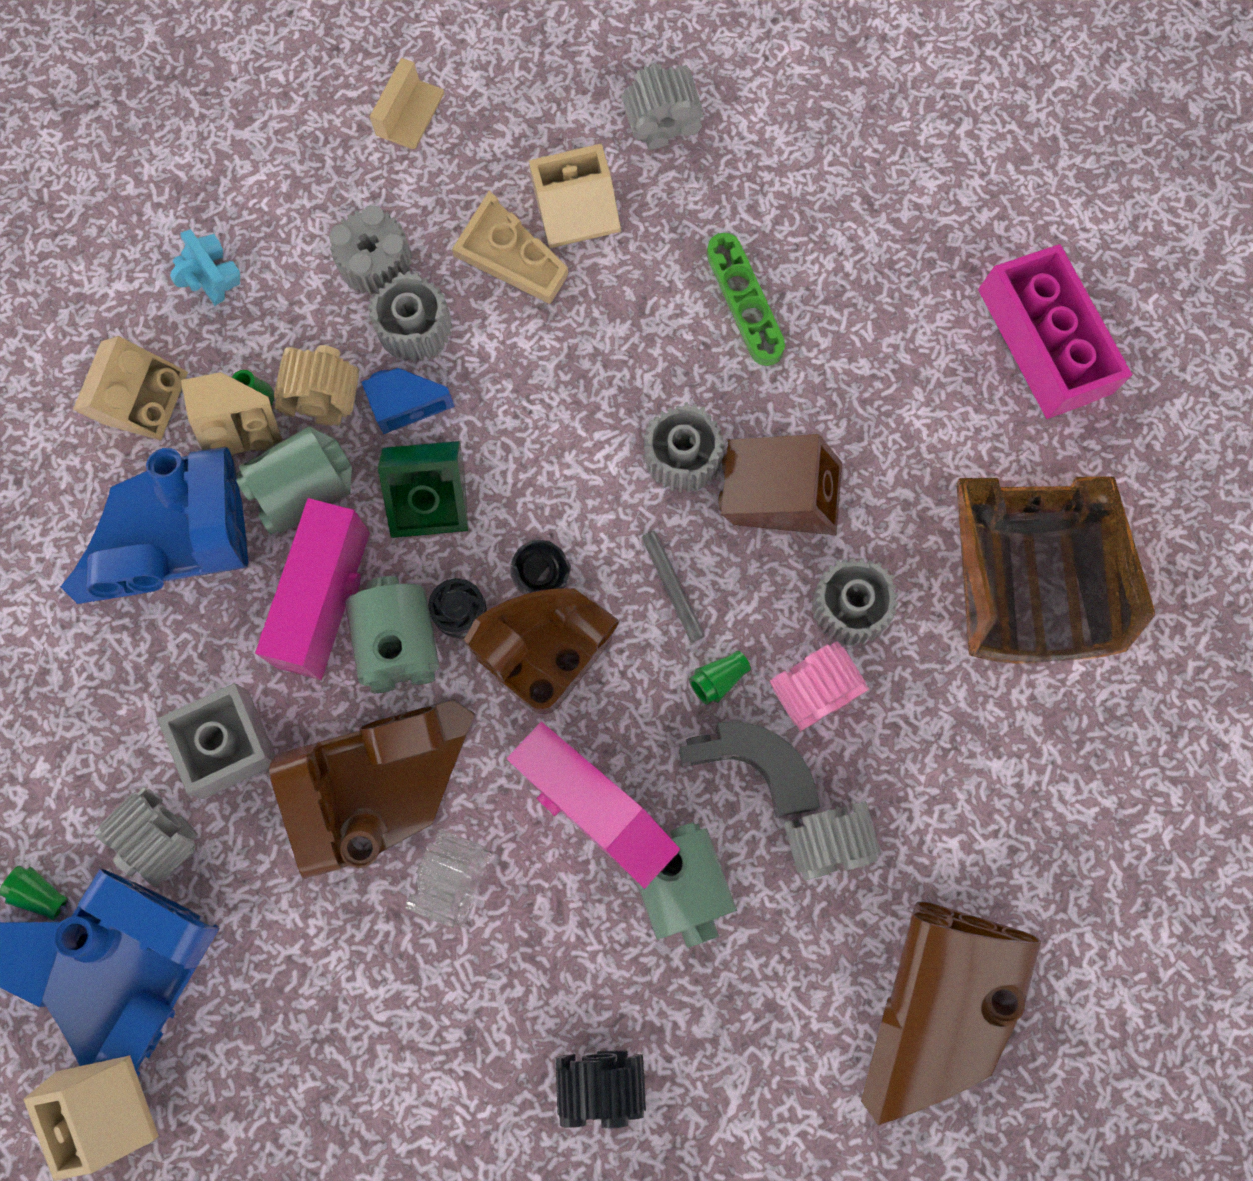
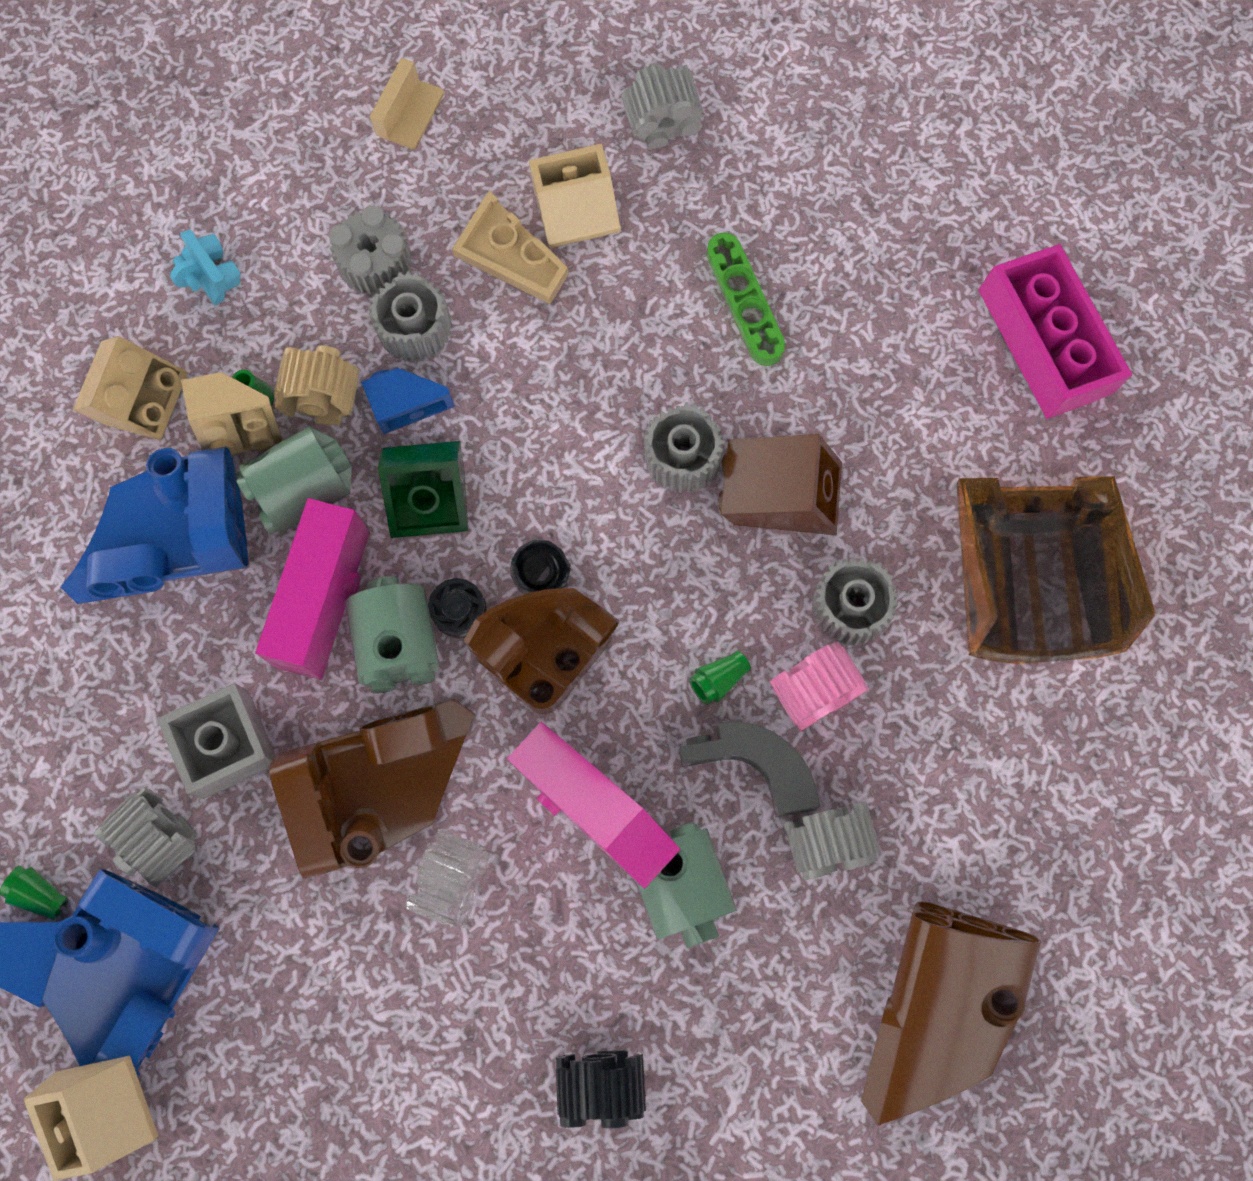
(673, 586): flat silver bar -> none

